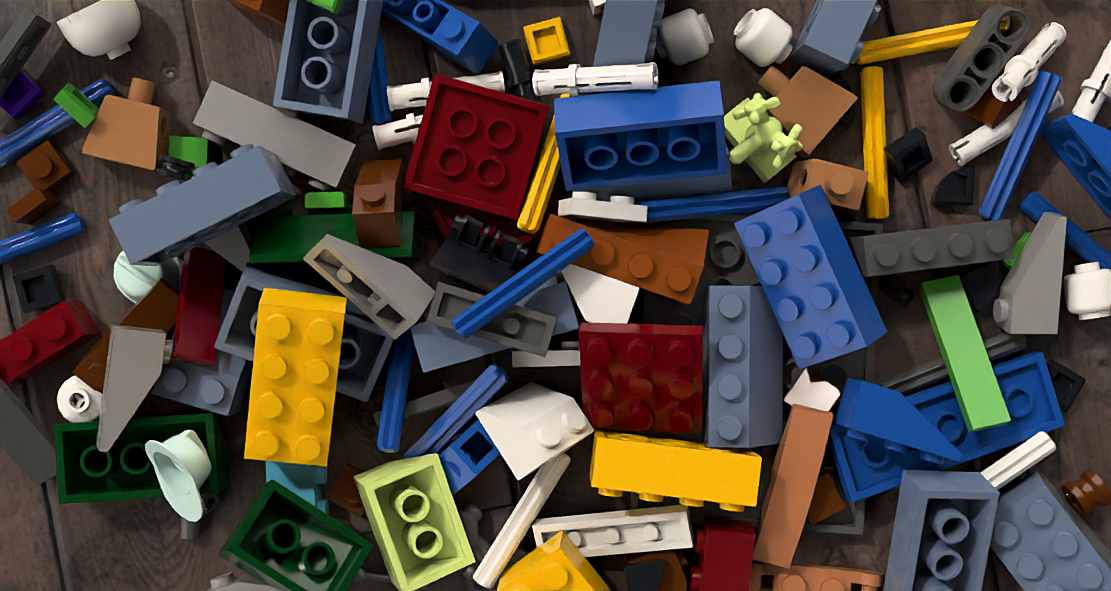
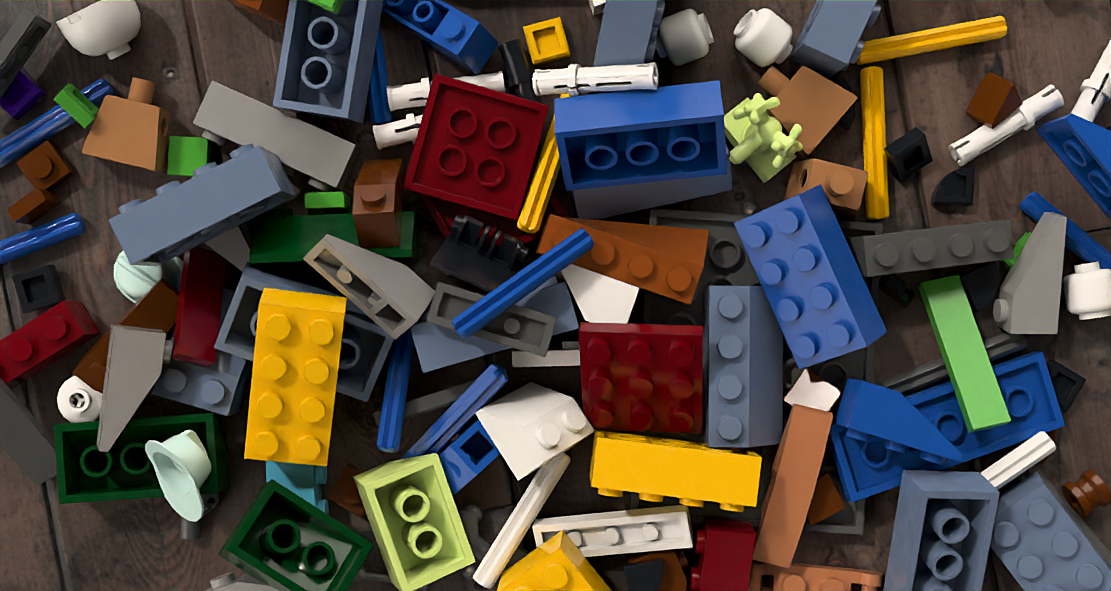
(174, 168): black bush -> none
(619, 209): white plate -> none
(714, 204): blue axle -> none
(998, 51): dark grey beam -> none
(1020, 145): blue axle -> none
(1024, 68): white pin -> none

